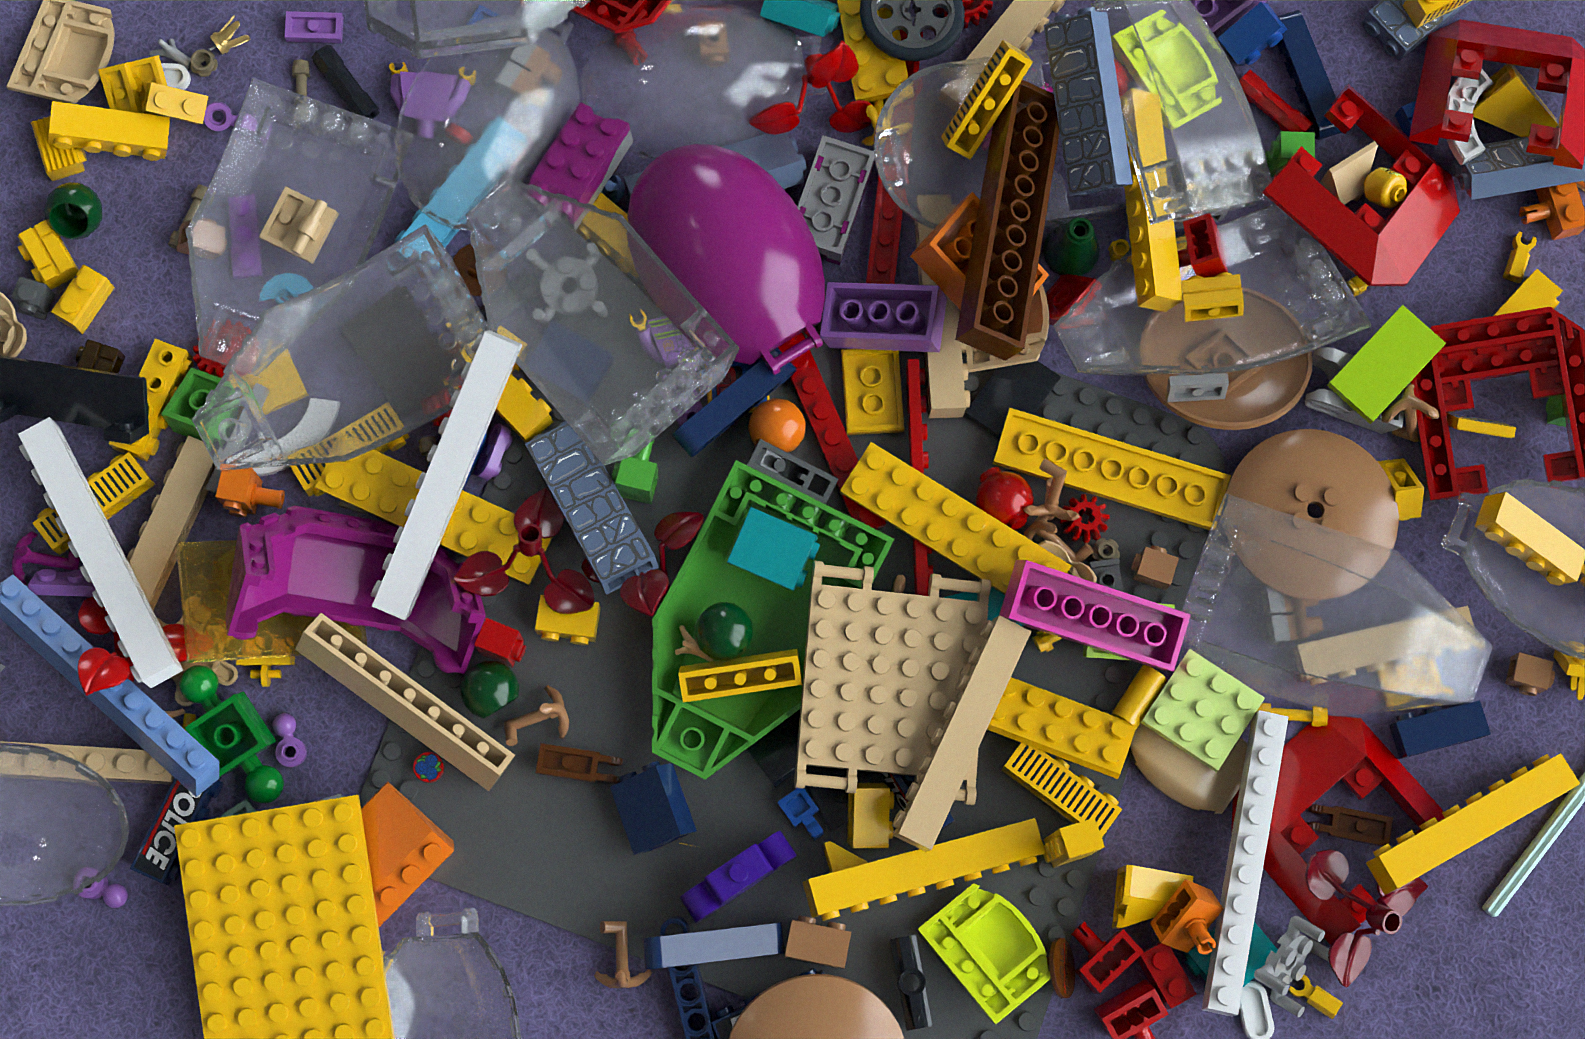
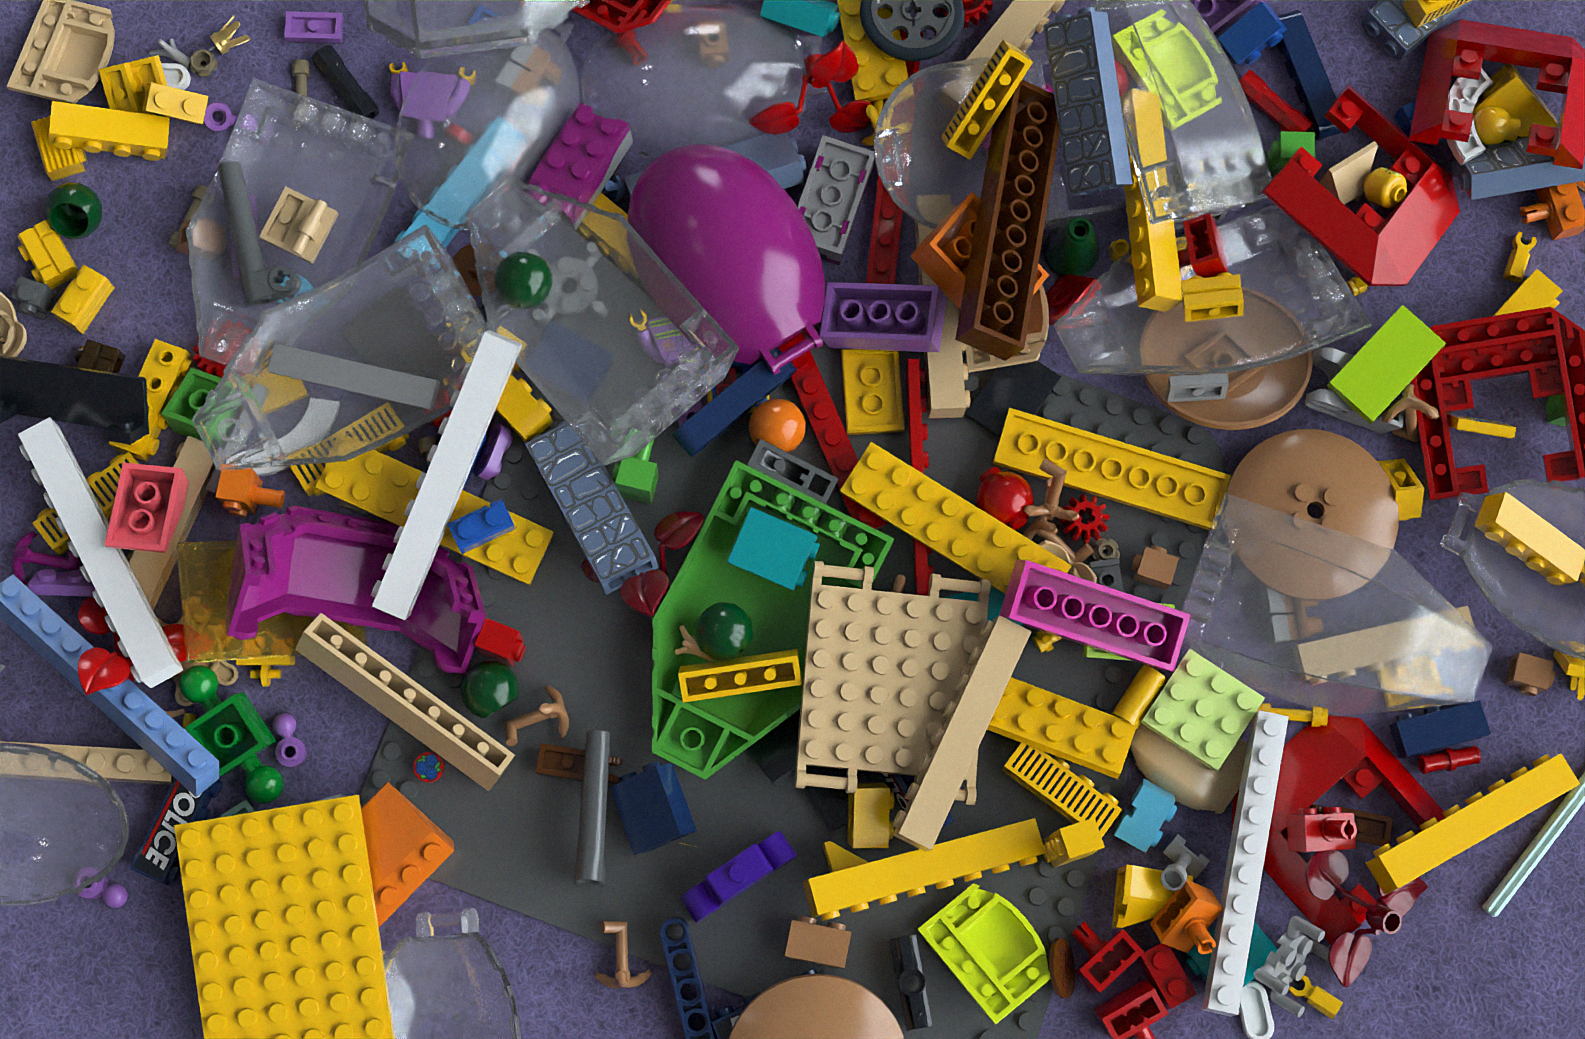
(146, 507): none -> coral slope
(259, 283): none -> dark grey axle
(354, 376): none -> light grey tile
(481, 526): none -> blue brick
(523, 280): none -> dark green helmet
(534, 520): dark red plant -> none
(578, 626): yellow brick -> none
(590, 858): none -> dark grey axle
(713, 945): beam -> none
(800, 809): blue plate -> none
(1150, 810): none -> medium azure brick
(1185, 862): none -> light grey bar
(1321, 831): none -> red brick
(1449, 759): none -> red pin
(1495, 125): none -> yellow piece

